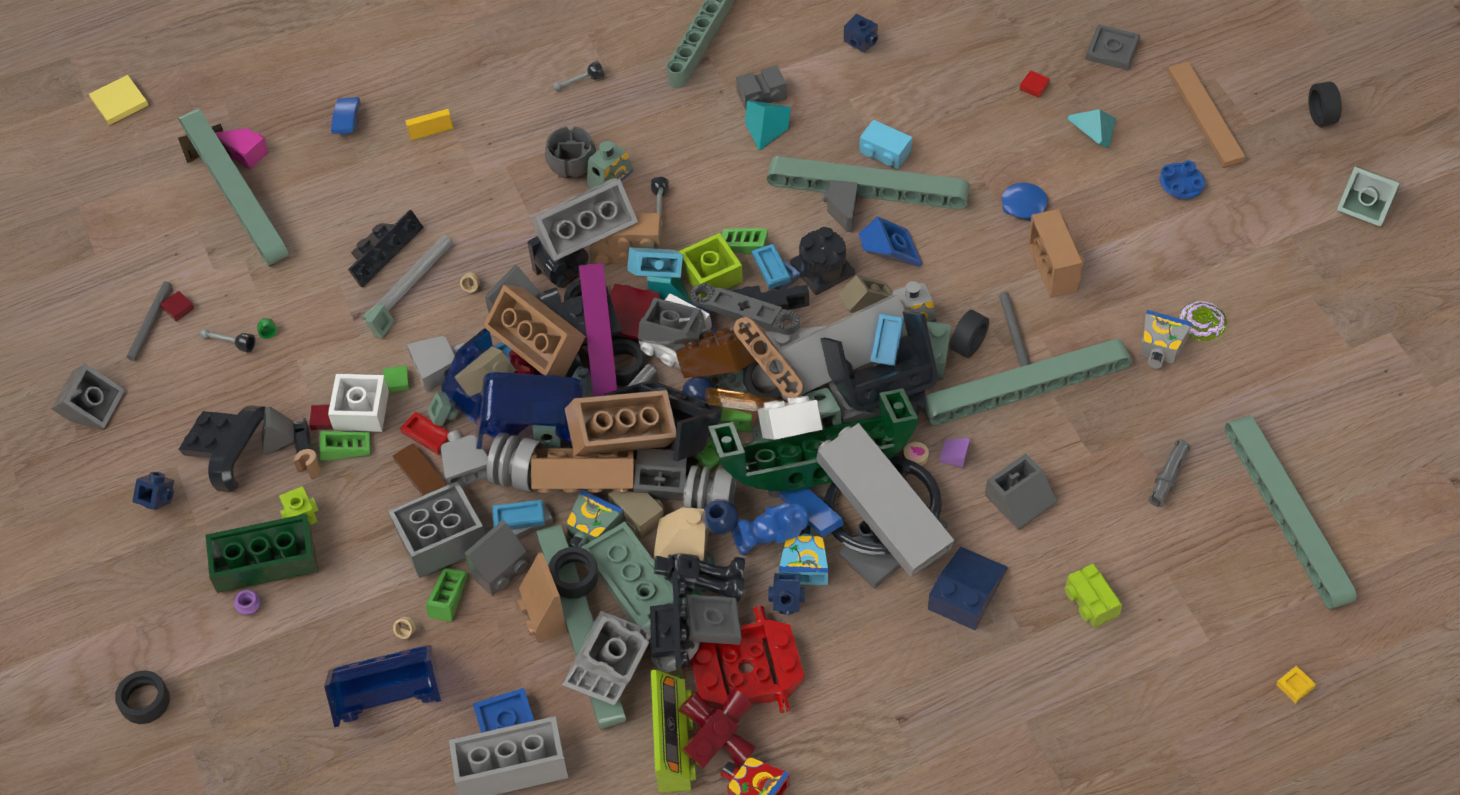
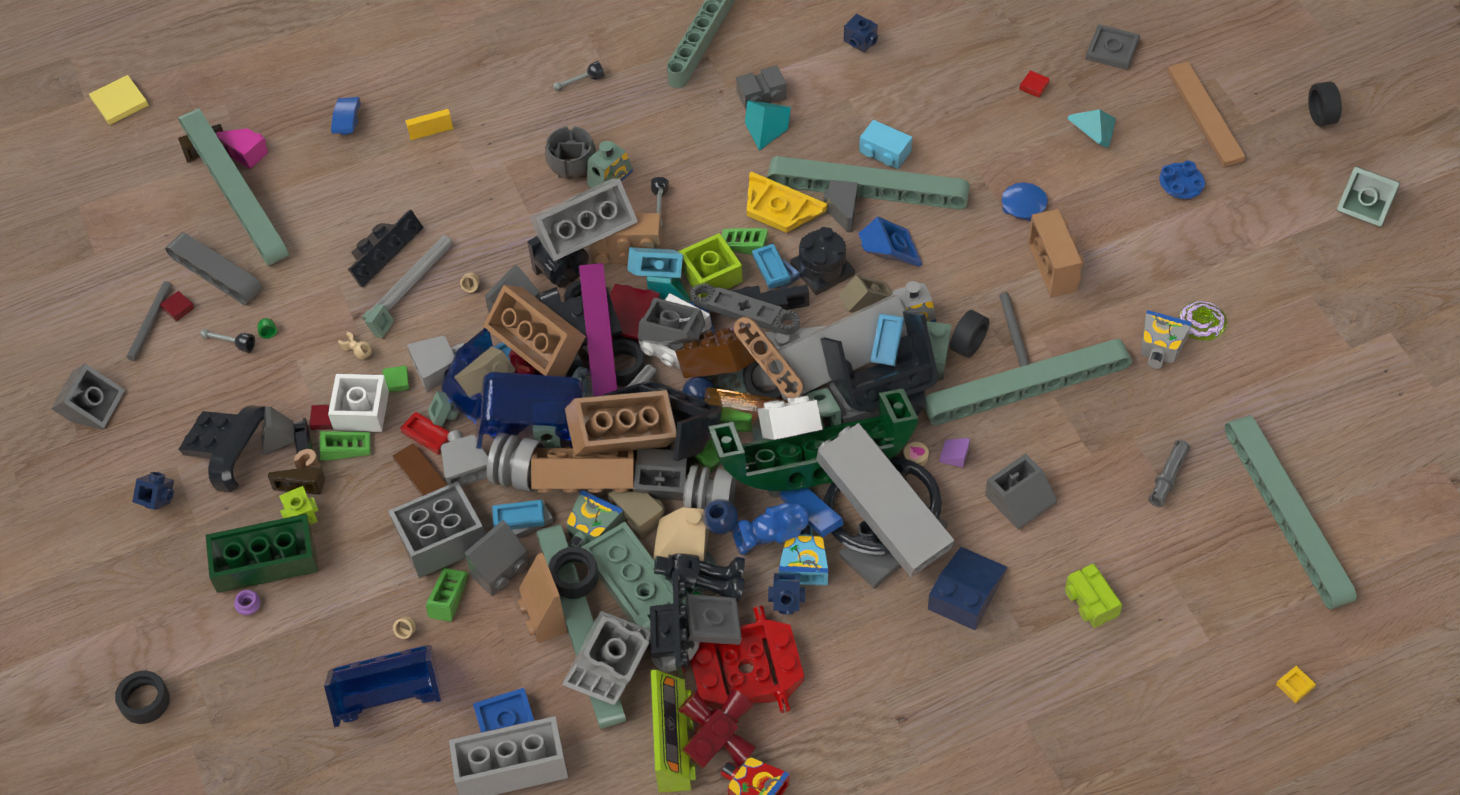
(214, 268): none -> dark grey beam
(287, 480): none -> dark brown slope
(361, 349): none -> tan arm
(780, 205): none -> yellow wing

